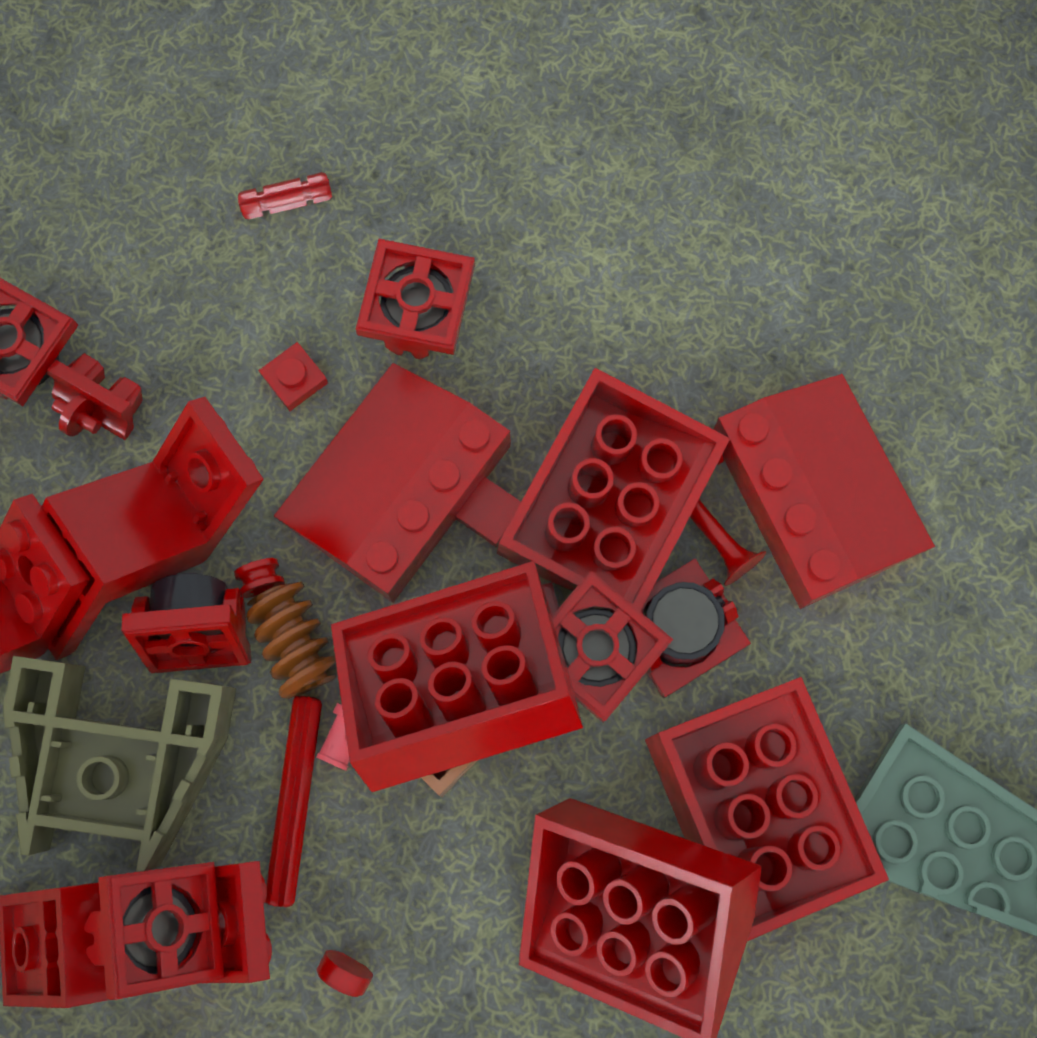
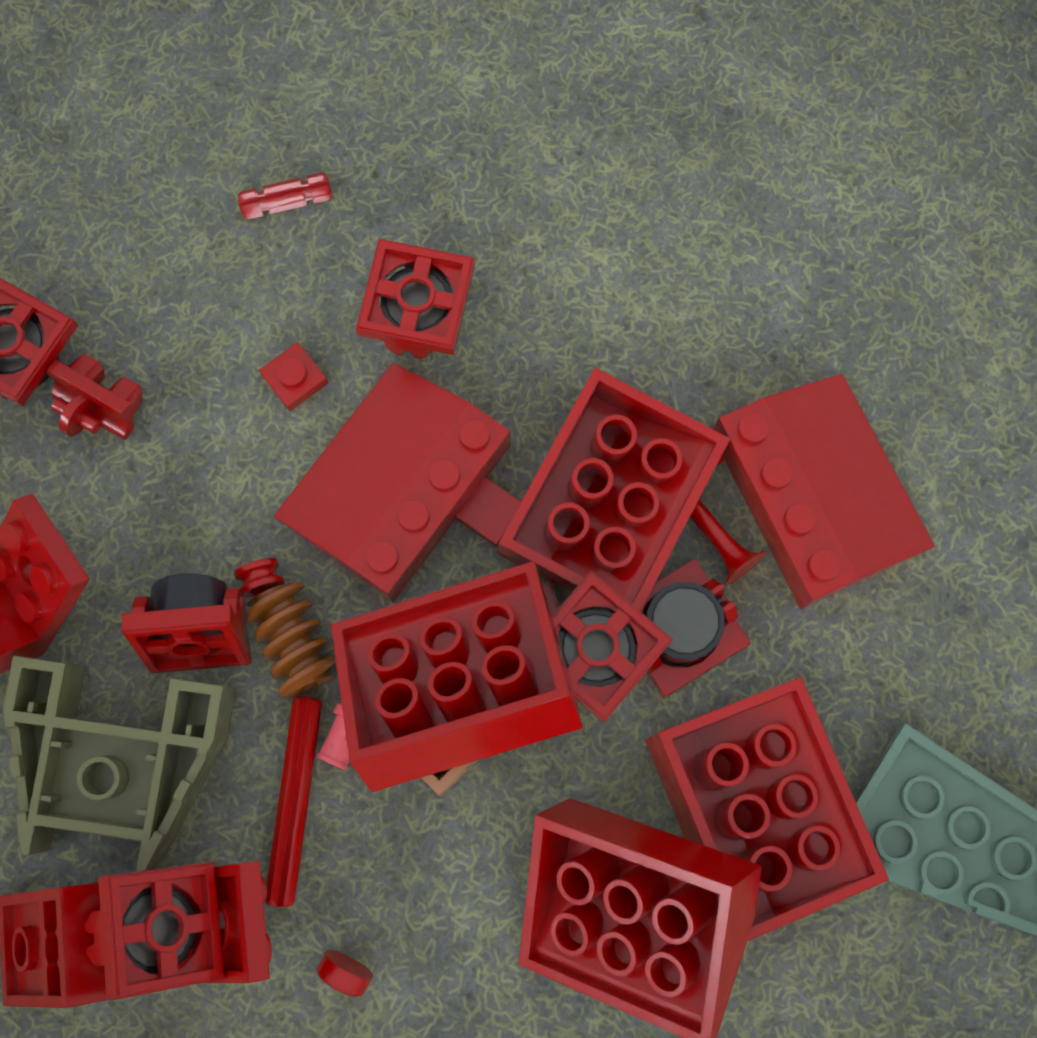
(152, 516): red bracket -> none

